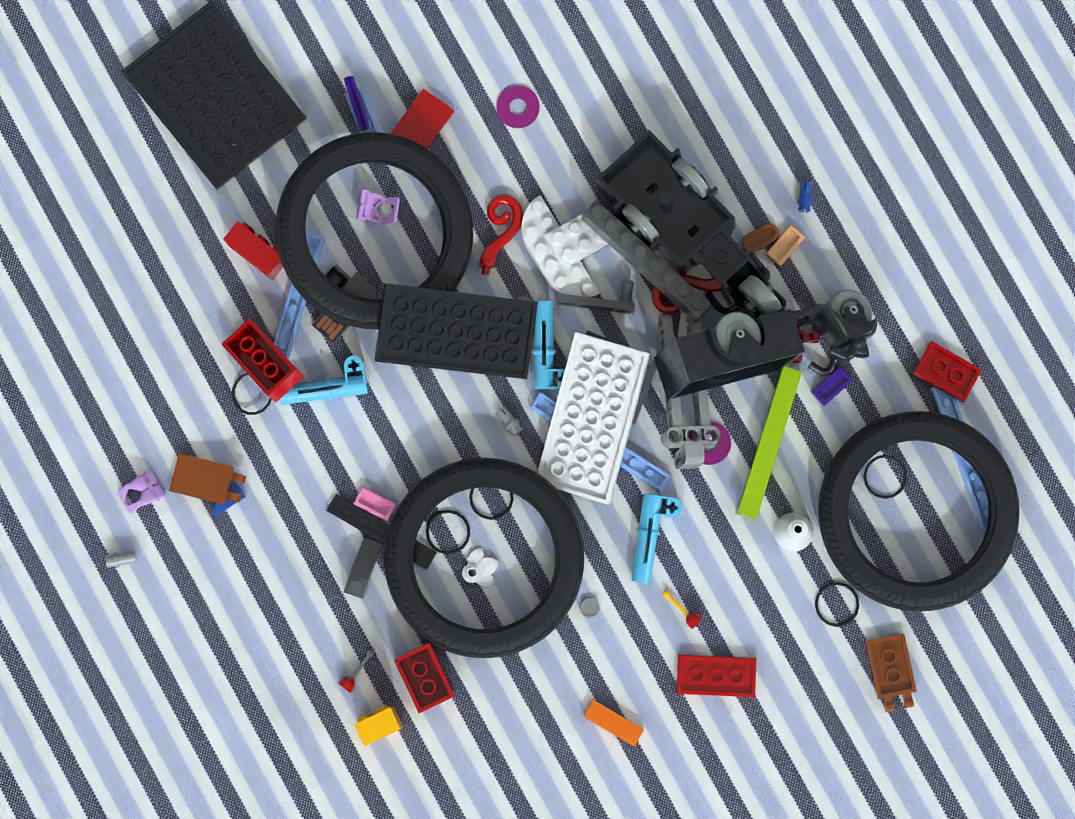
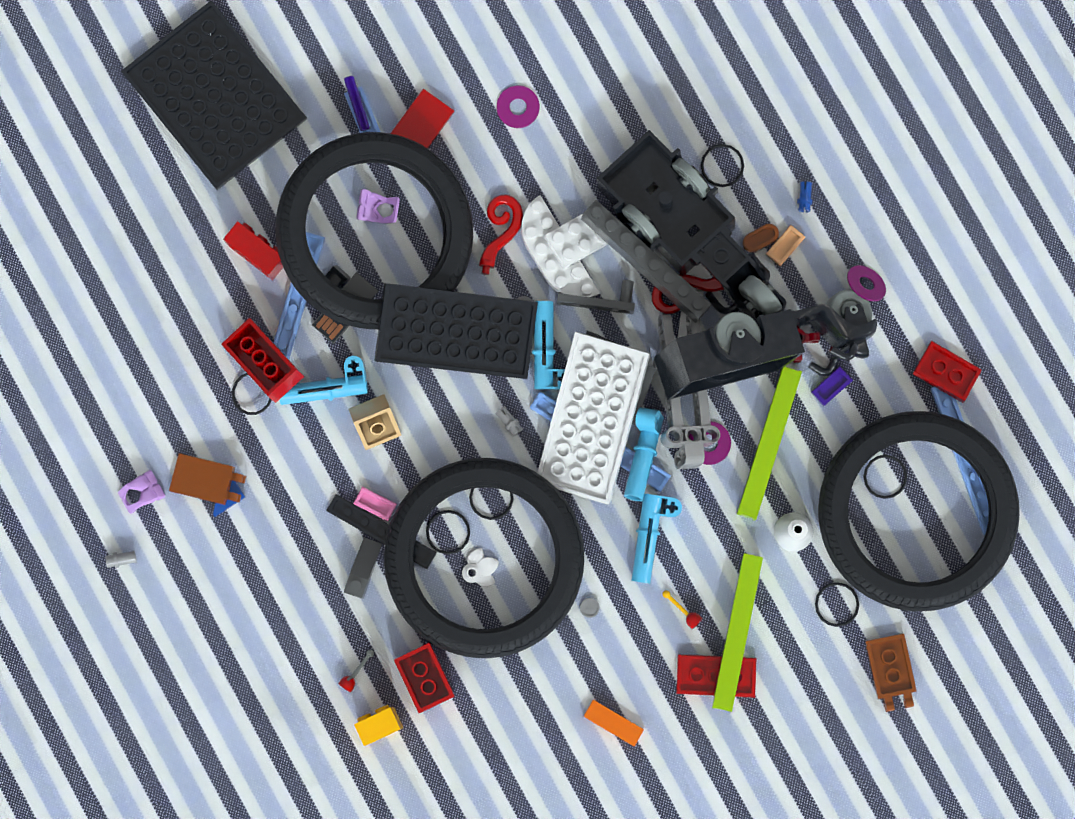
(374, 422): none -> tan slope
(649, 424): none -> medium azure piece
(727, 146): none -> black piece
(737, 632): none -> lime tile
(856, 273): none -> magenta gear

